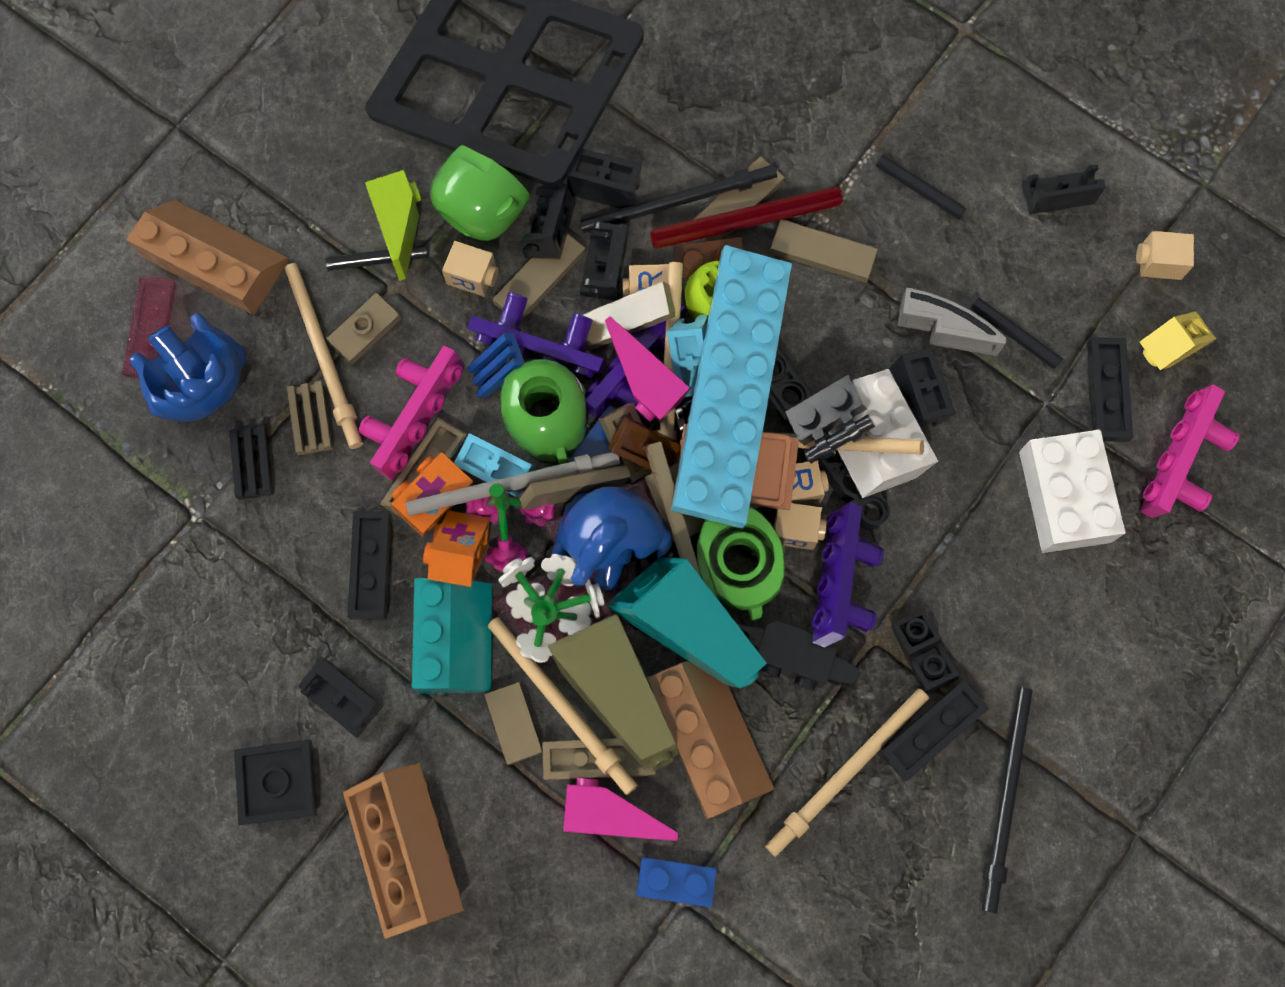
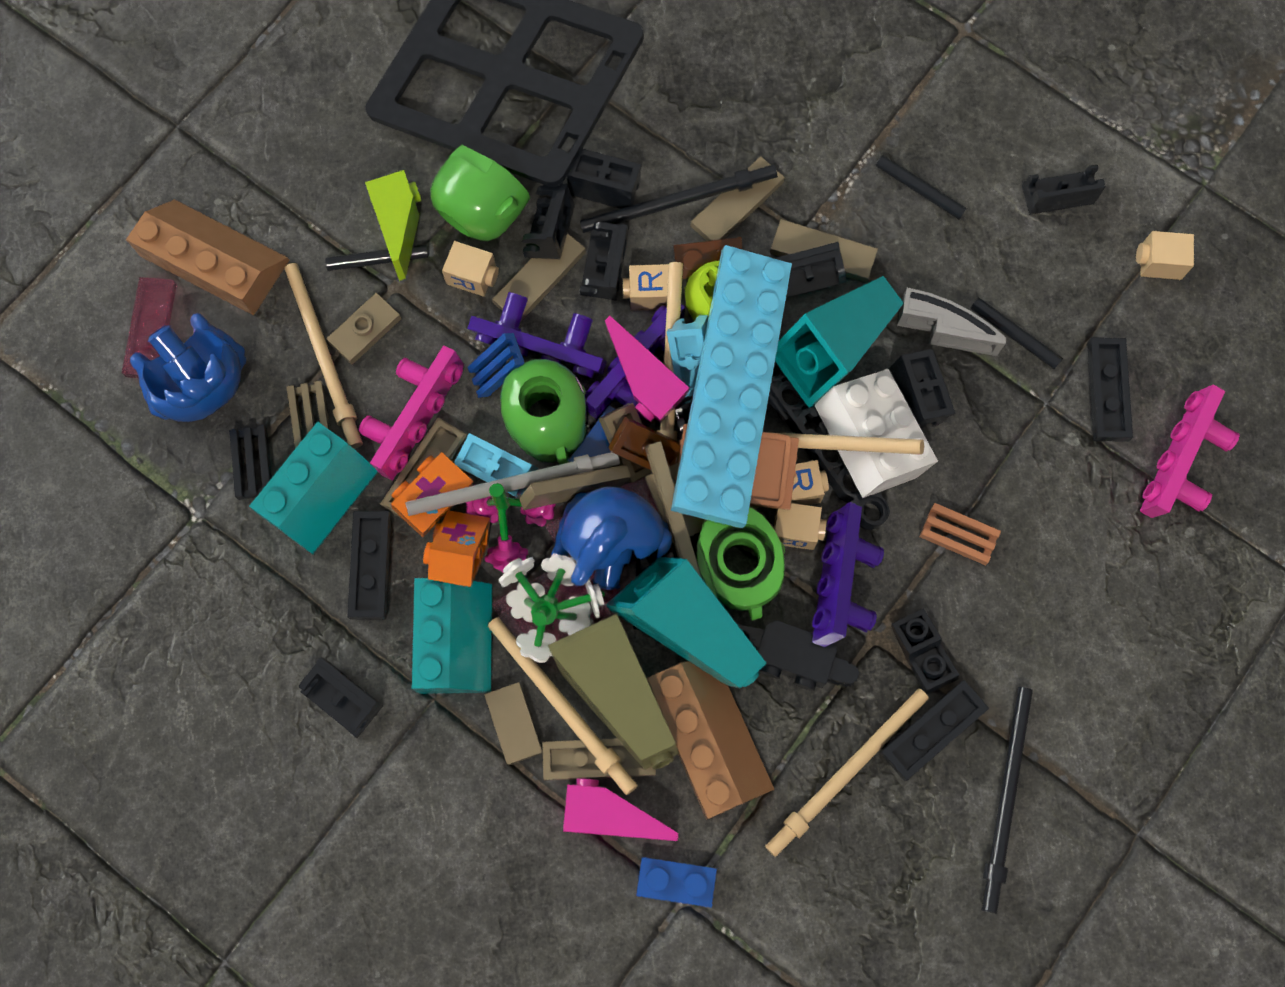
(275, 782): black plate -> none
(314, 488): none -> teal slope
(402, 850): medium nougat slope -> none
(632, 313): tile -> none
(745, 217): dark red axle -> none
(815, 269): none -> black hinge
(826, 411): plate -> none
(834, 338): none -> teal slope
(962, 520): none -> nougat tile
(1071, 491): white brick -> none
(1176, 340): light yellow slope -> none

